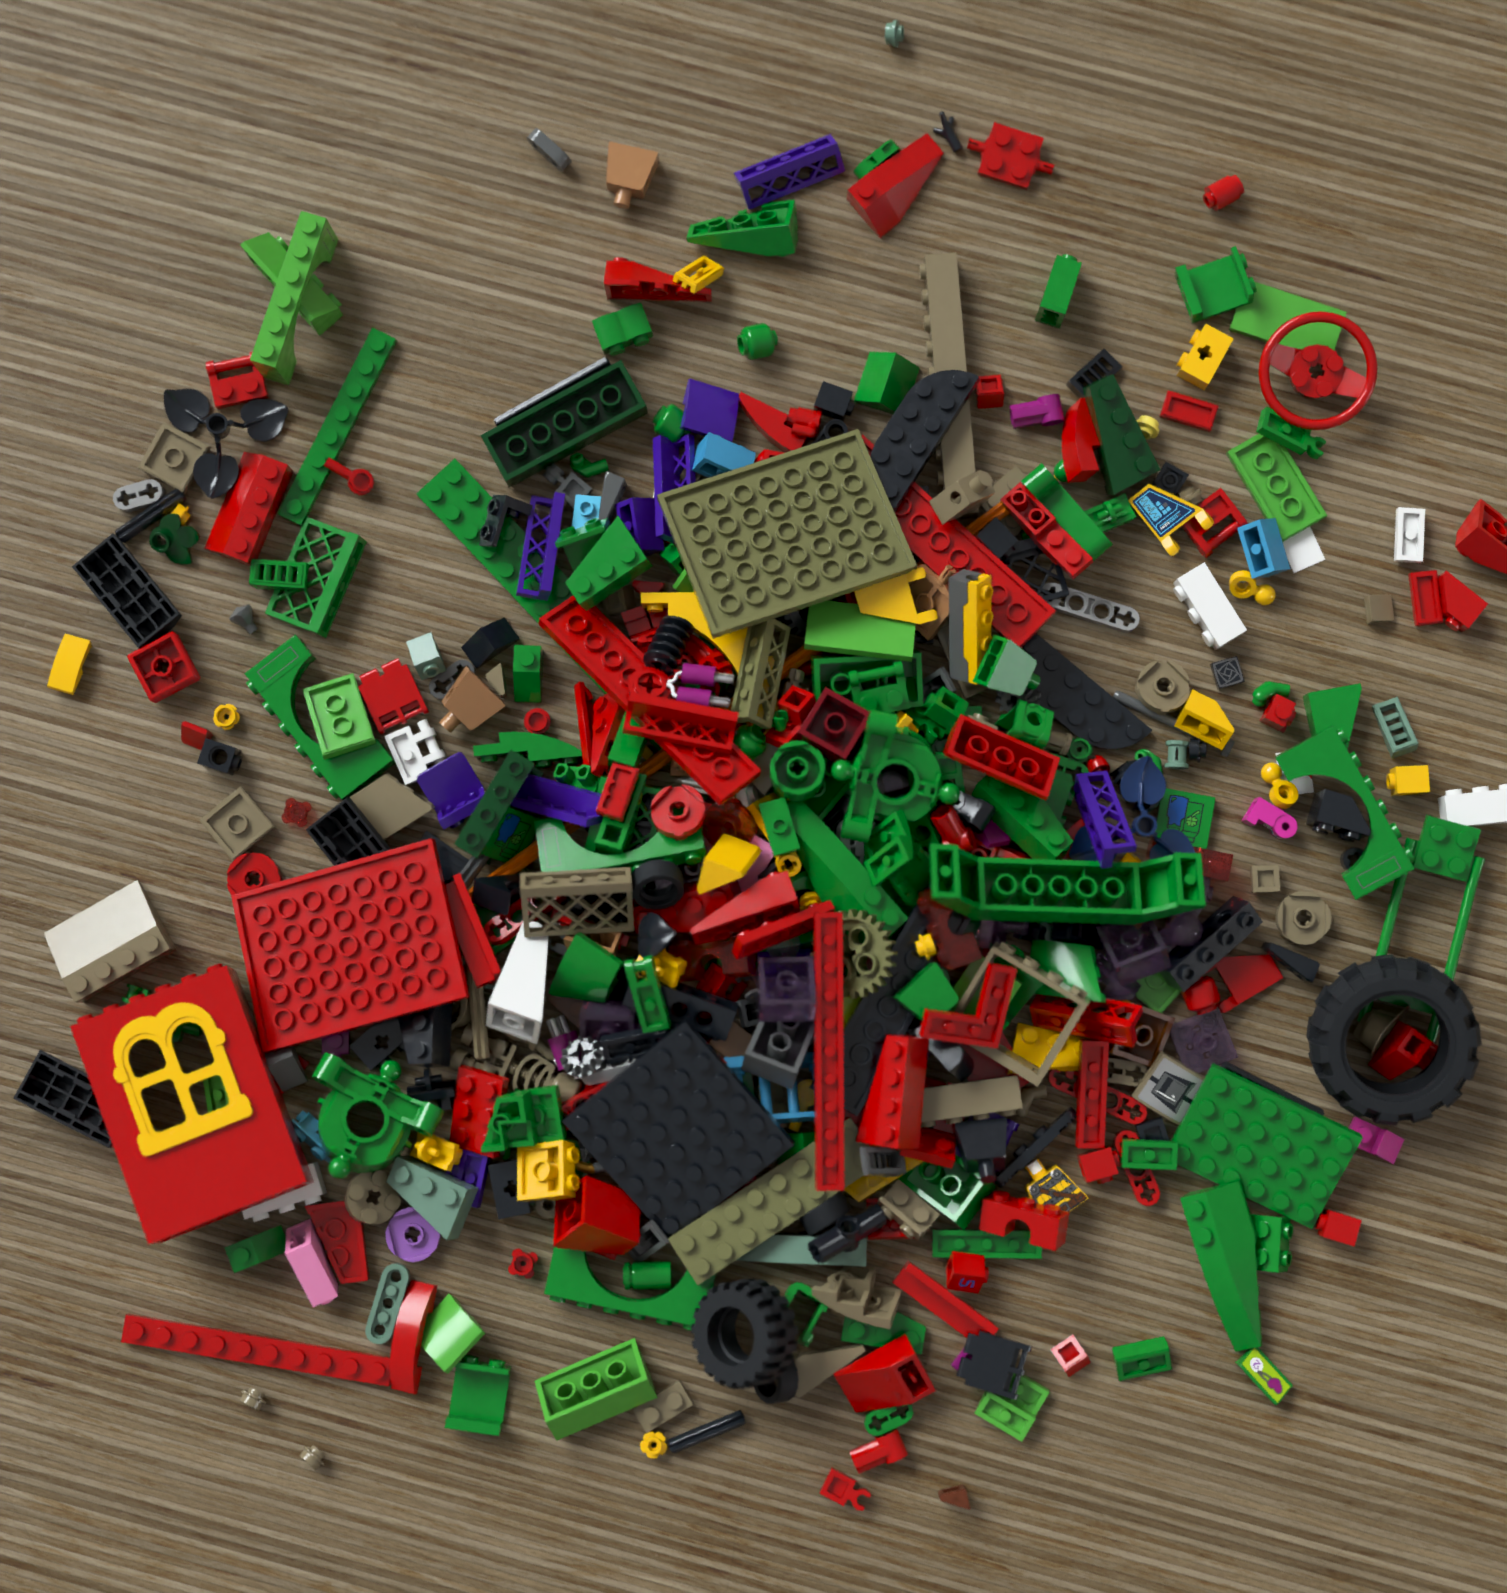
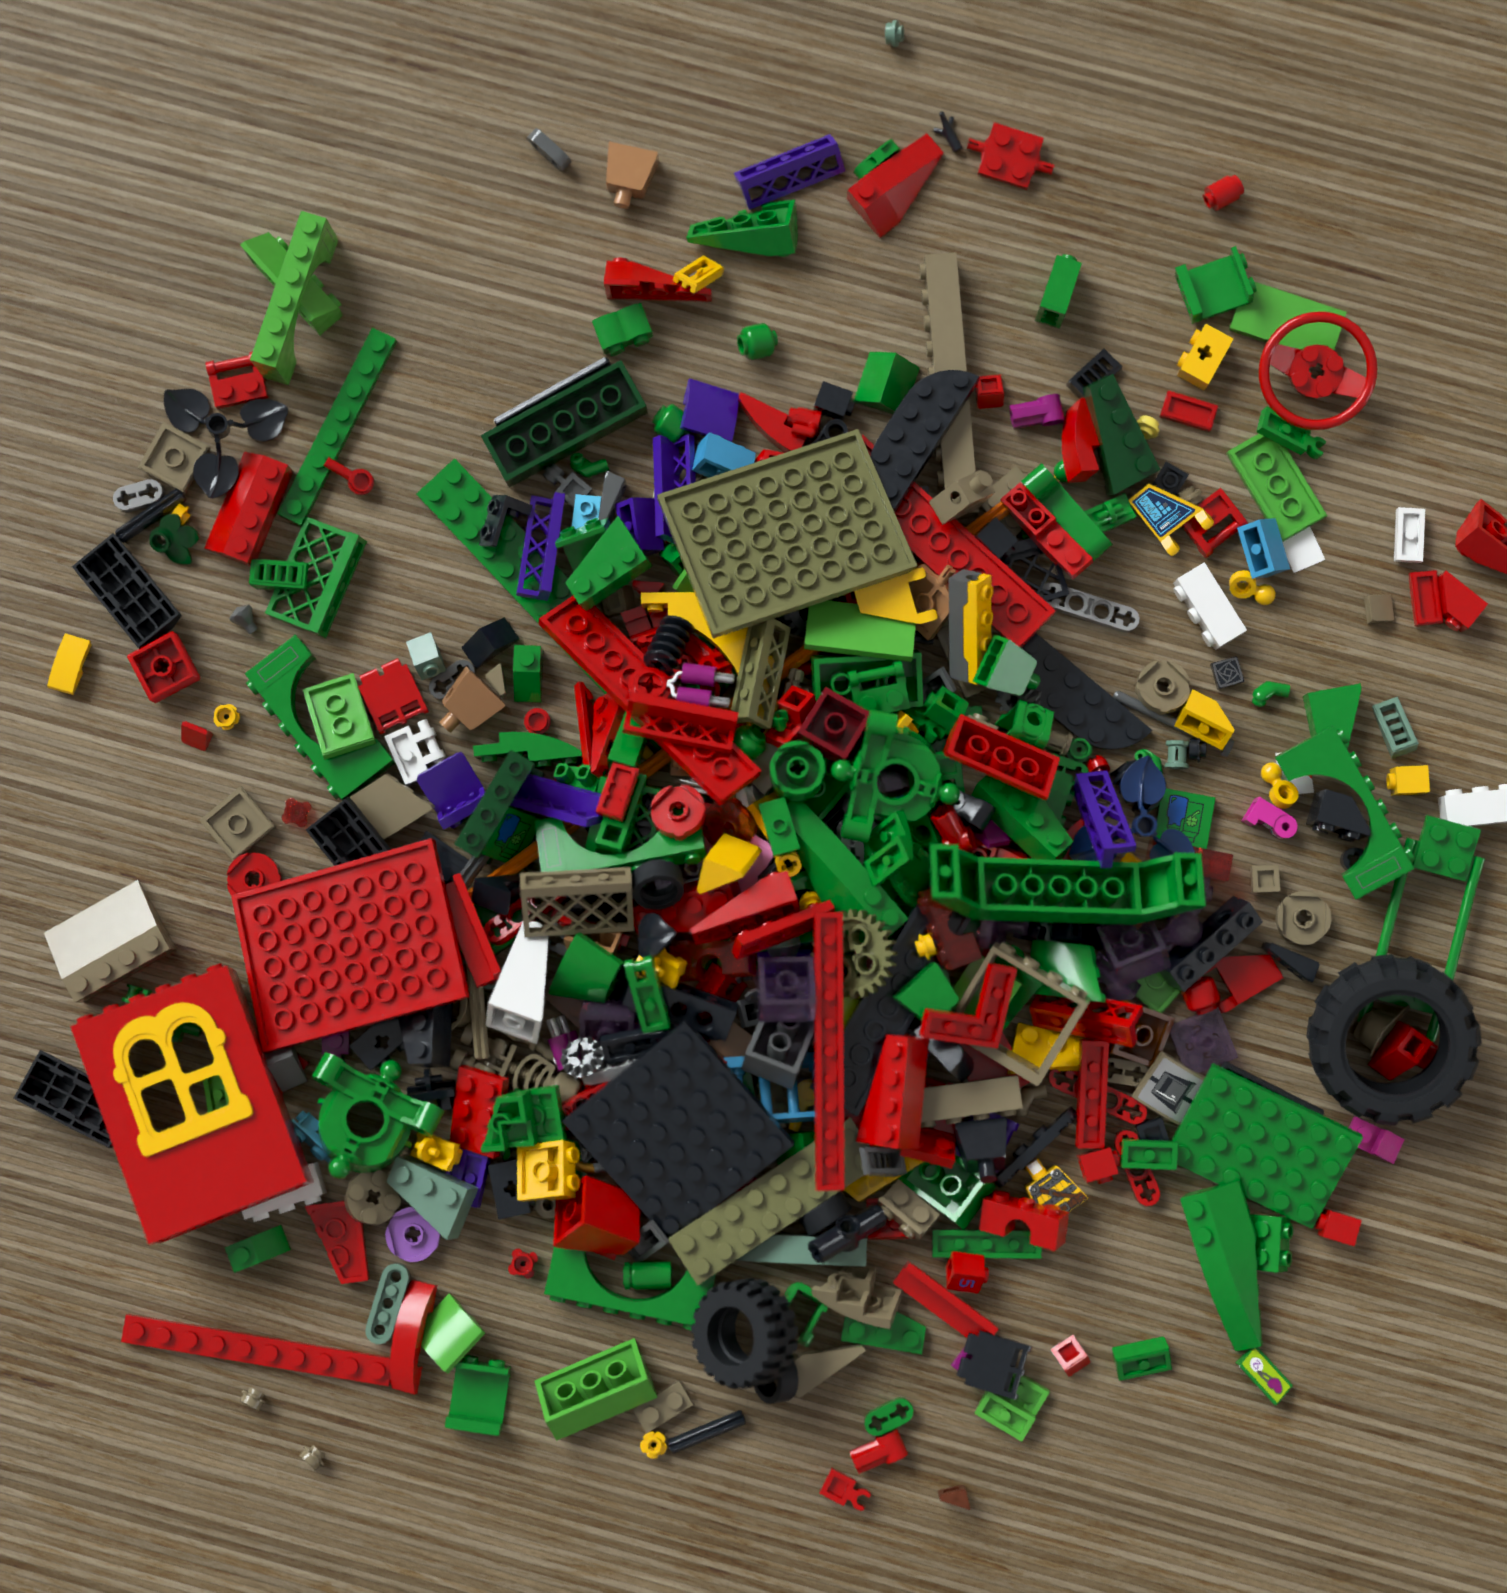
(210, 751): black brick -> none
(311, 1263): bright pink slope -> none
(885, 1378): red slope -> none
(1279, 713): red brick -> none

